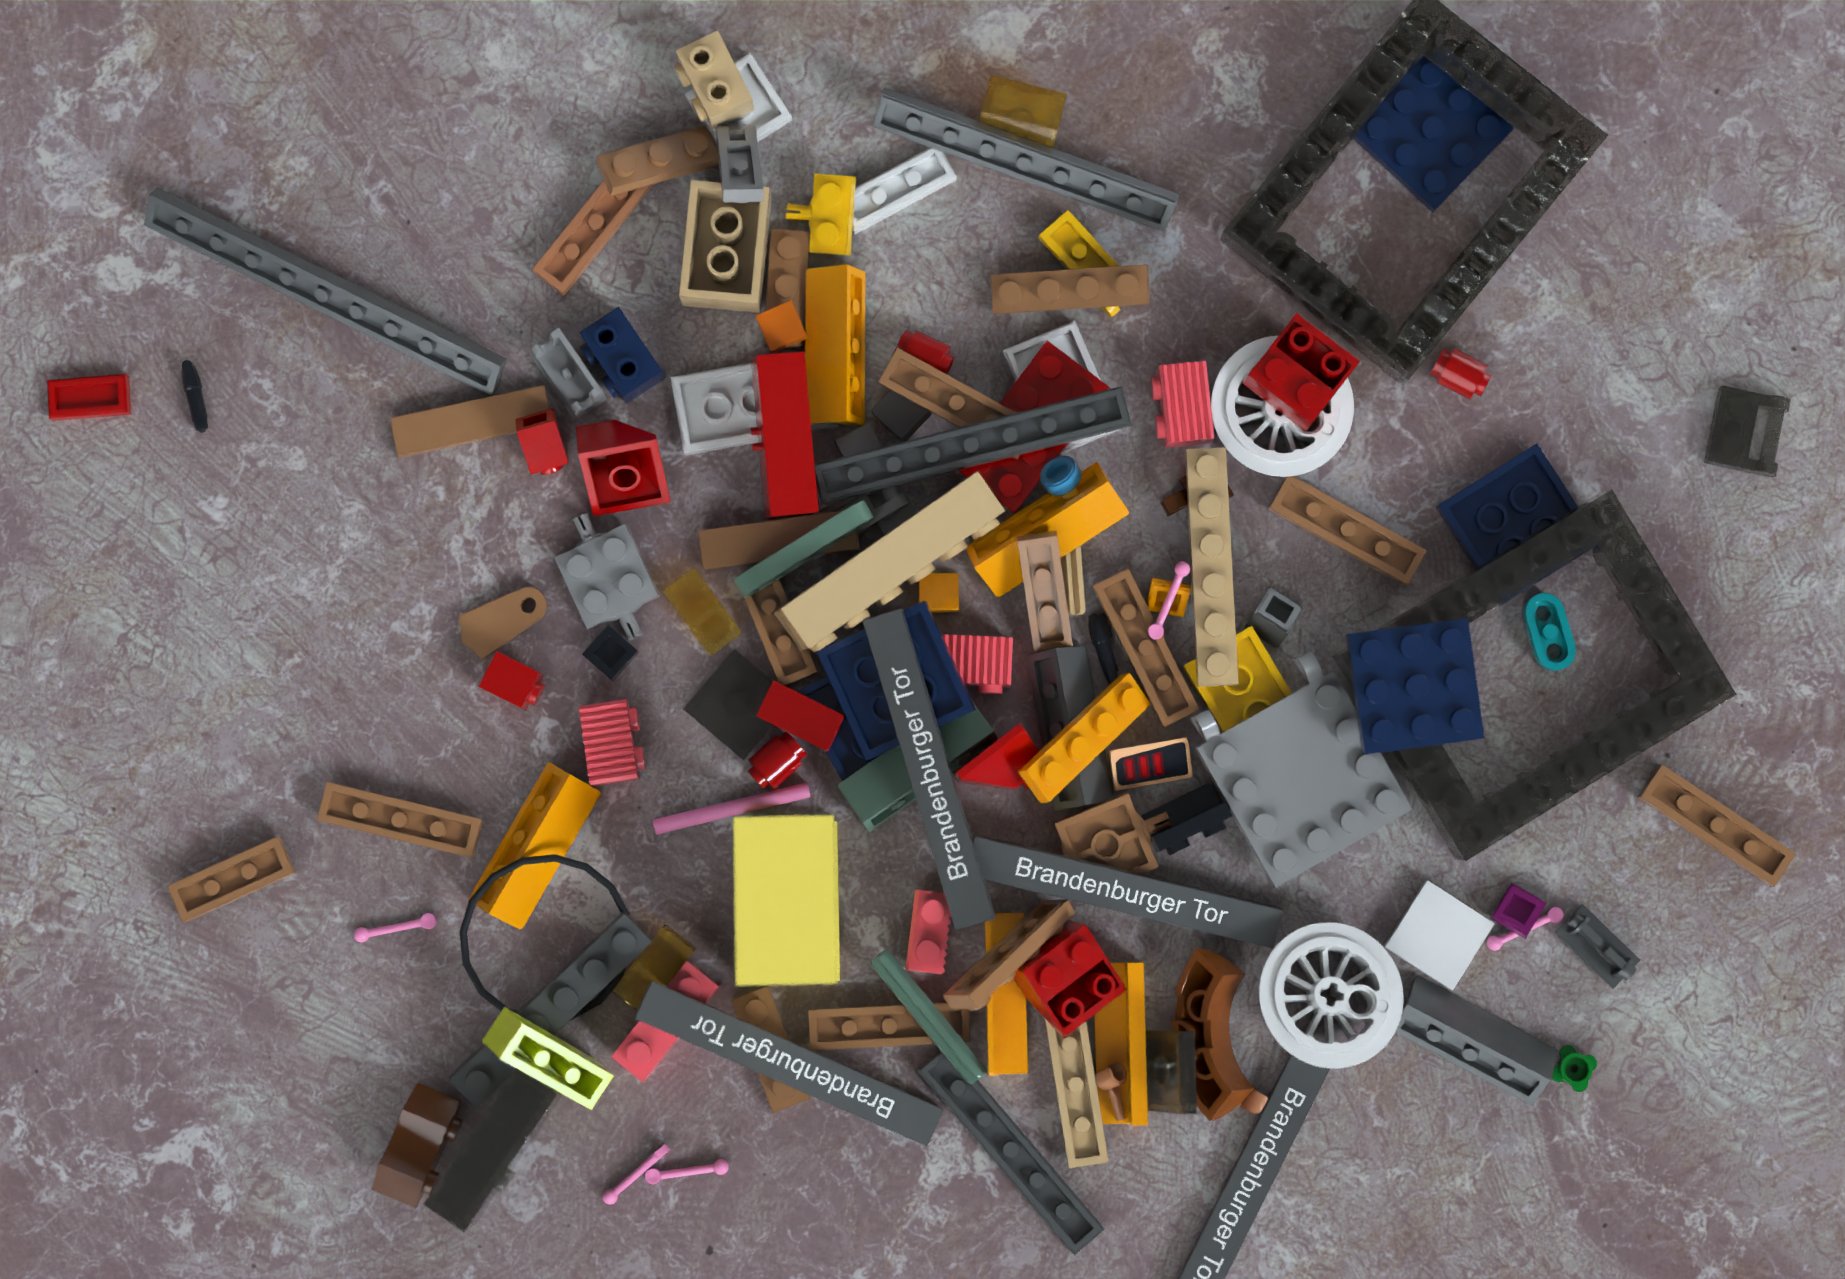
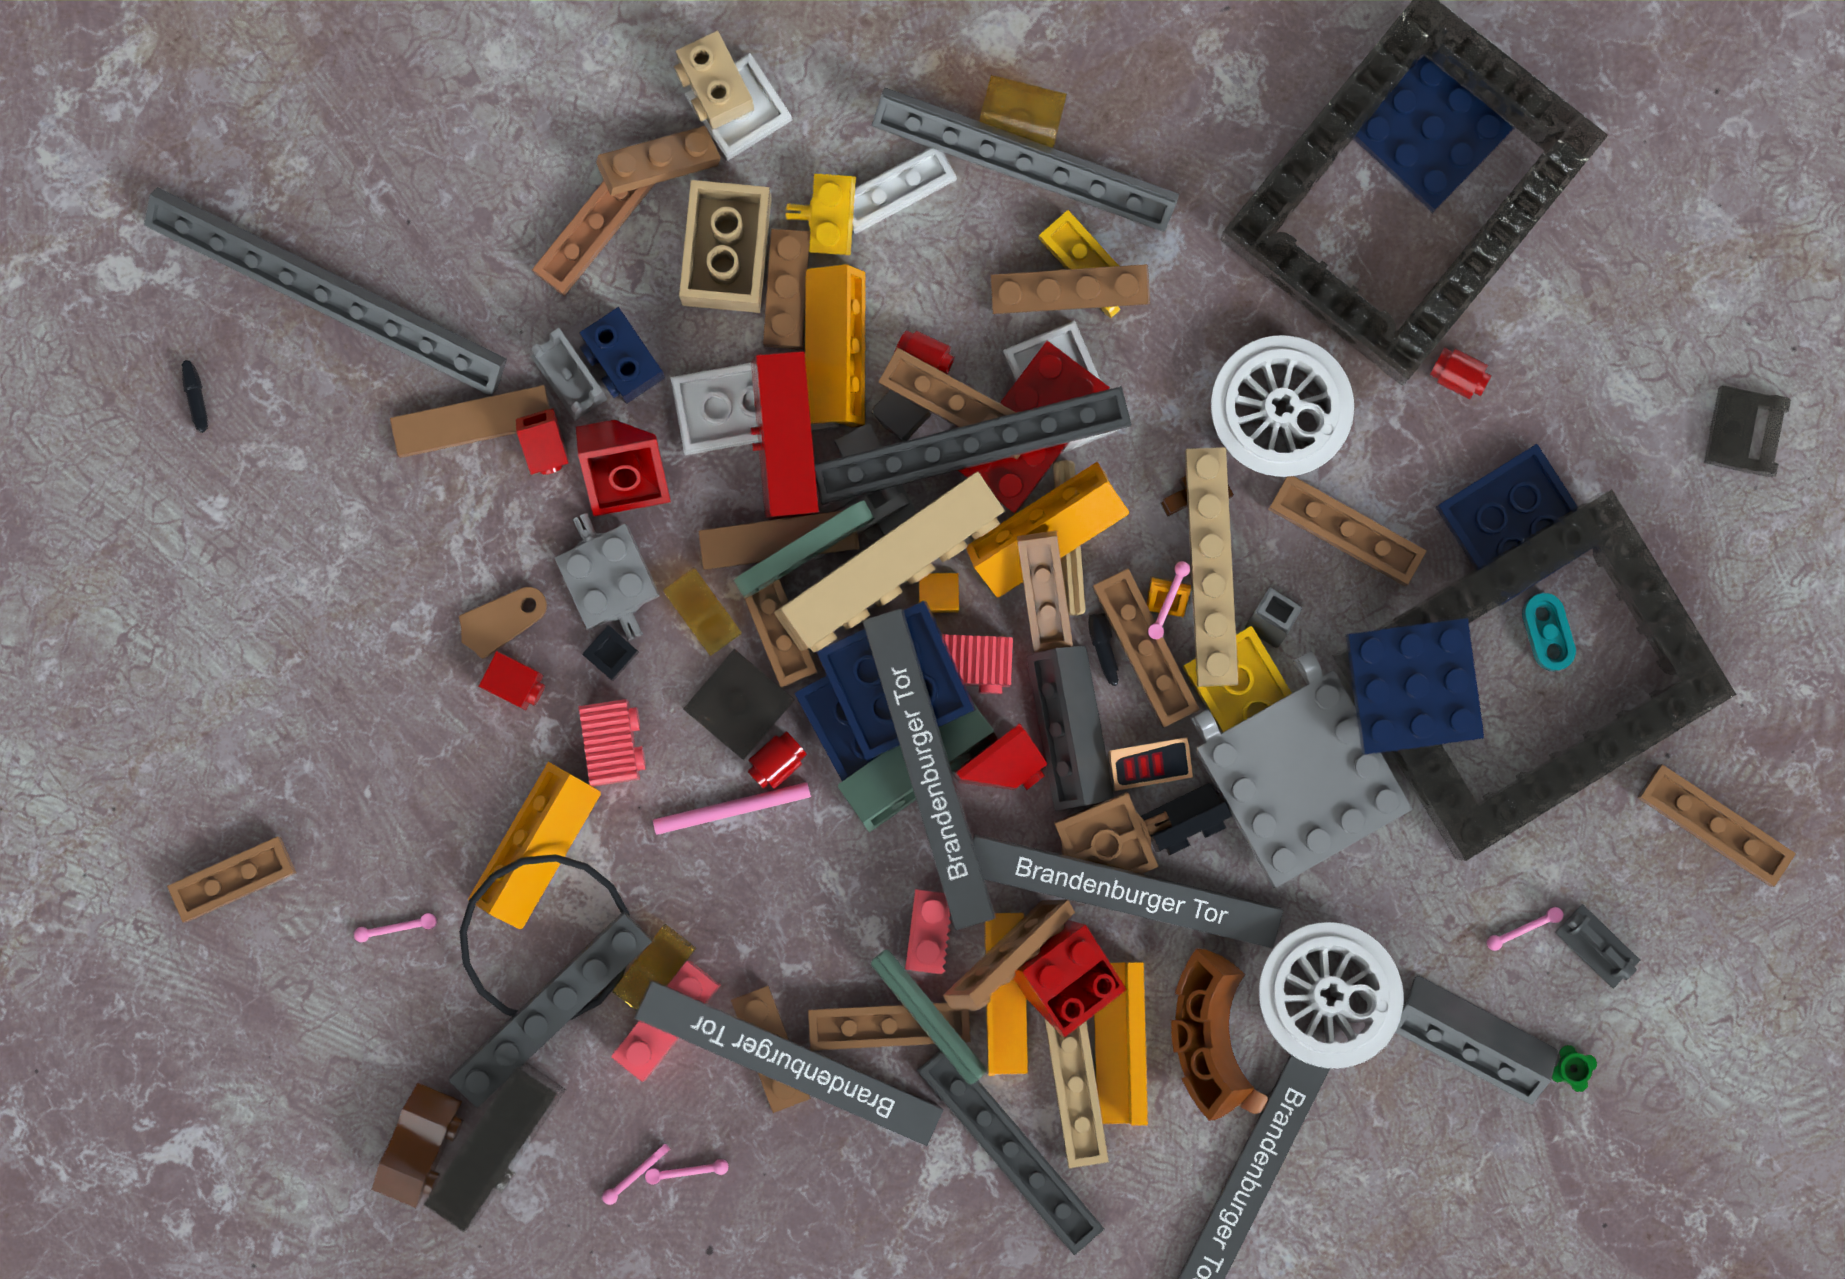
(88, 397): red tile -> none
(400, 819): medium nougat plate -> none
(547, 1058): neon yellow brick -> none
(739, 164): light grey plate -> none
(781, 326): orange tile -> none
(786, 900): light yellow piece -> none
(800, 715): red tile -> none
(1060, 475): dark azure tile -> none
(1084, 738): light orange plate -> none
(1109, 1080): nougat hand -> none
(1171, 1071): clear smoke plate -> none
(1183, 404): coral brick -> none
(1301, 372): red slope -> none
(1438, 935): white tile -> none
(1518, 910): magenta tile -> none

